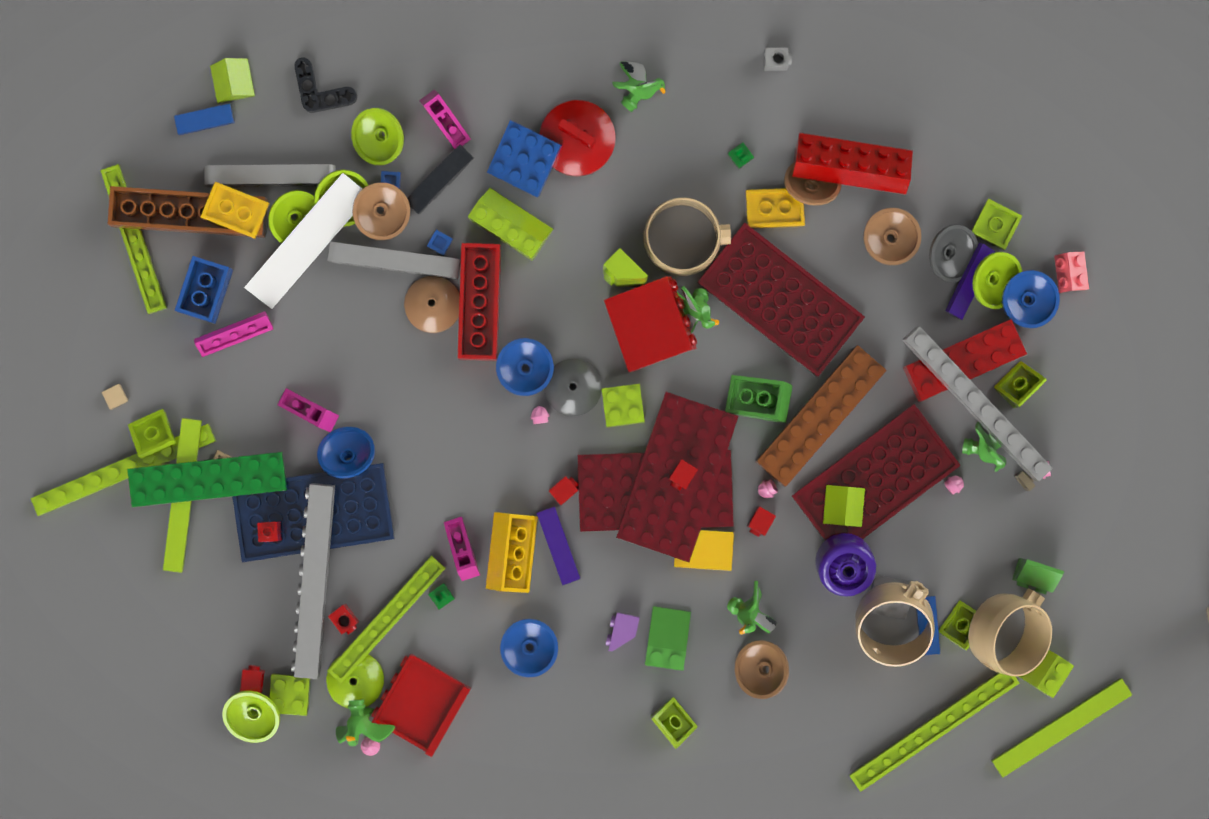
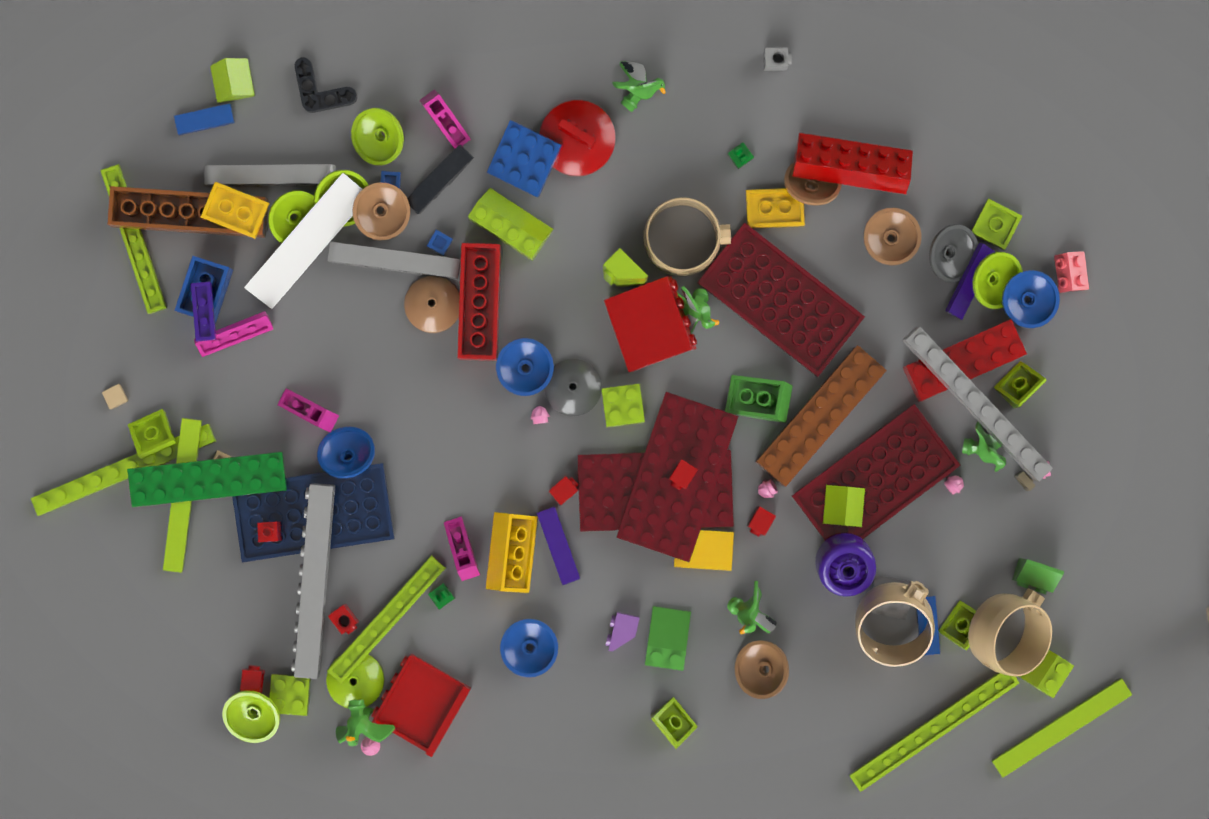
(203, 311): none -> dark purple plate

